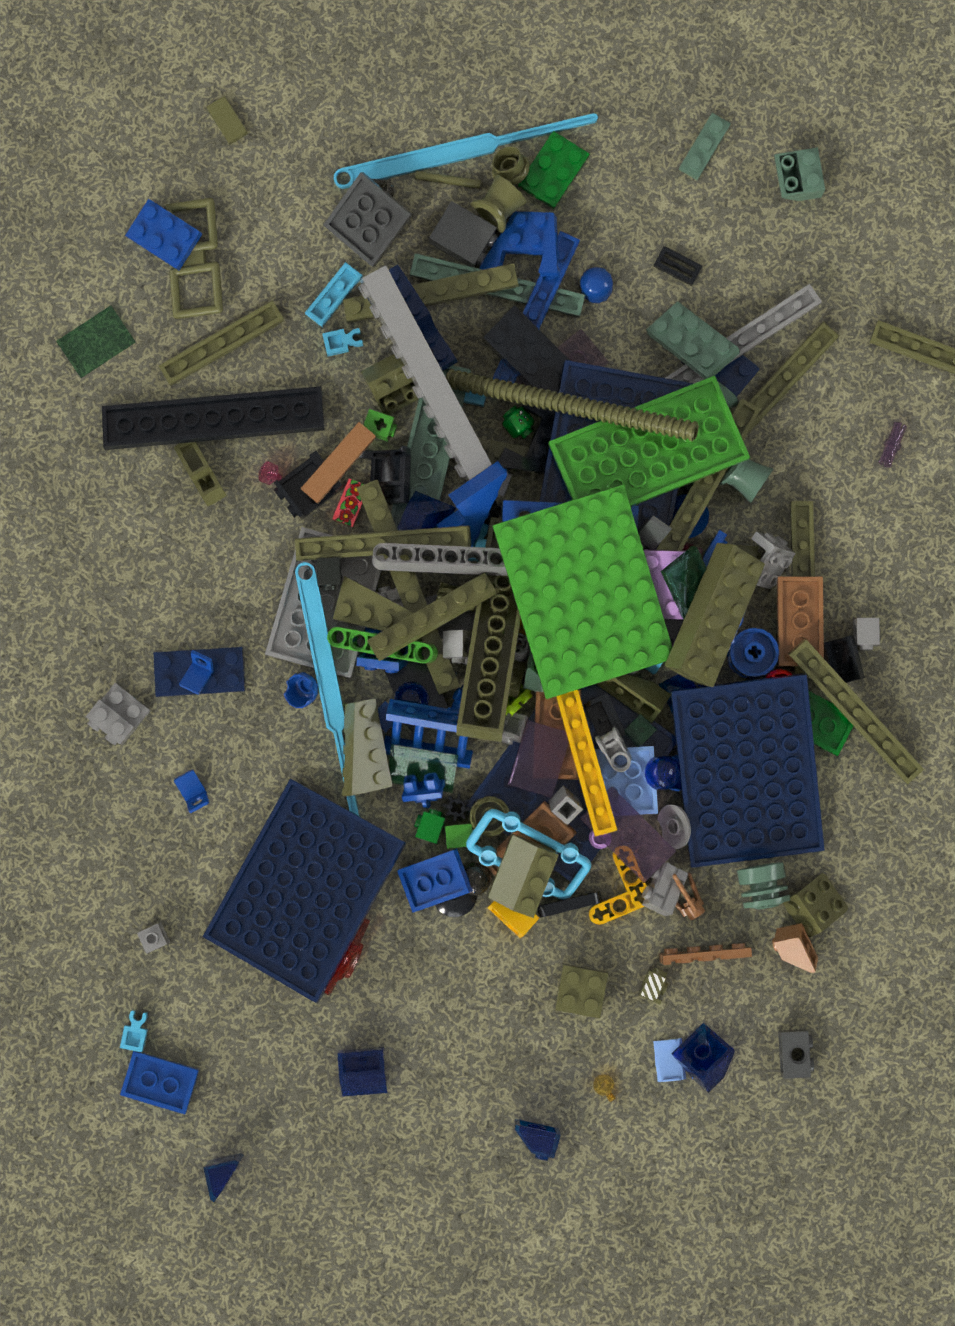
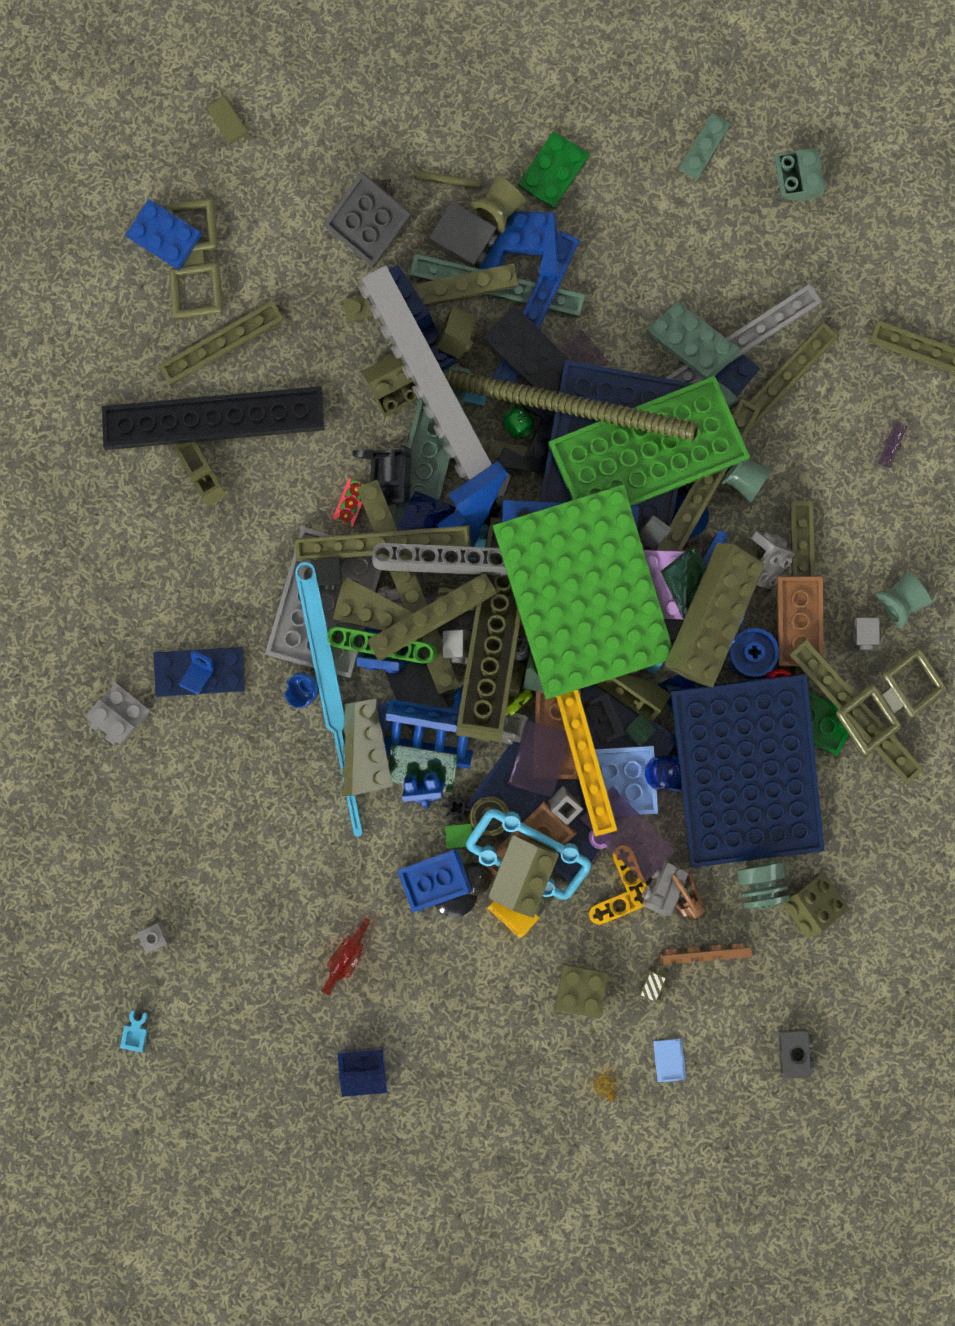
(95, 341): clear green piece -> none
(159, 1082): blue plate -> none
(192, 790): blue bracket -> none
(219, 1172): clear blue slope -> none
(269, 473): clear pink tile -> none
(290, 488): black panel -> none
(304, 890): dark blue plate -> none
(333, 294): medium azure tile -> none
(337, 341): medium azure plate -> none
(338, 462): medium nougat tile -> none
(373, 418): bright green brick -> none
(412, 692): clear blue hair -> none
(429, 825): green brick -> none
(452, 151): medium azure piece -> none
(456, 333): none -> olive brick
(510, 165): olive piece -> none
(538, 1138): clear blue slope -> none
(570, 904): black beam -> none
(596, 285): blue hair -> none
(613, 748): light grey piece -> none
(674, 825): light grey dish -> none
(685, 279): black tile -> none
(704, 1057): clear blue slope -> none
(795, 947): slope -> none
(844, 658): black bracket -> none
(891, 700): none -> olive bar
(904, 599): none -> sand green hat

